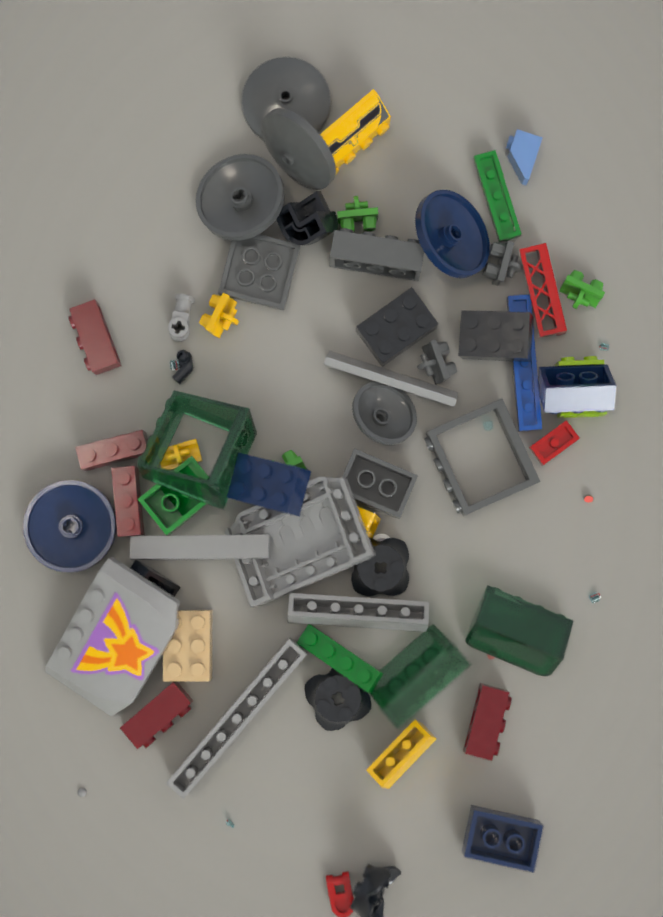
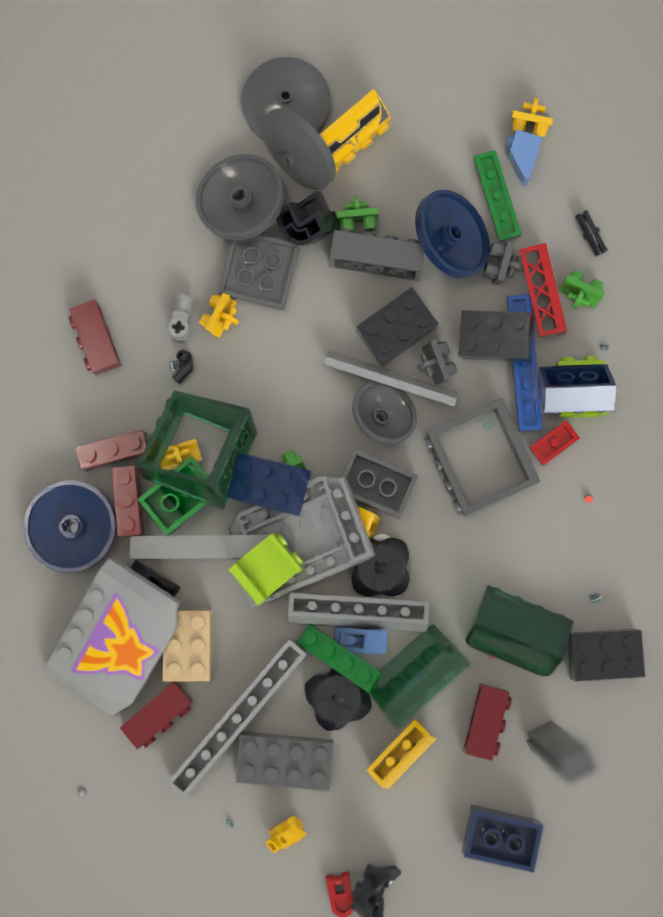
(266, 567): none -> lime panel
(284, 761): none -> dark grey brick
(285, 834): none -> yellow hips
(362, 639): none -> medium blue slope
(541, 123): none -> yellow hips
(561, 752): none -> dark grey brick
(591, 233): none -> black pin
(606, 655): none -> black brick

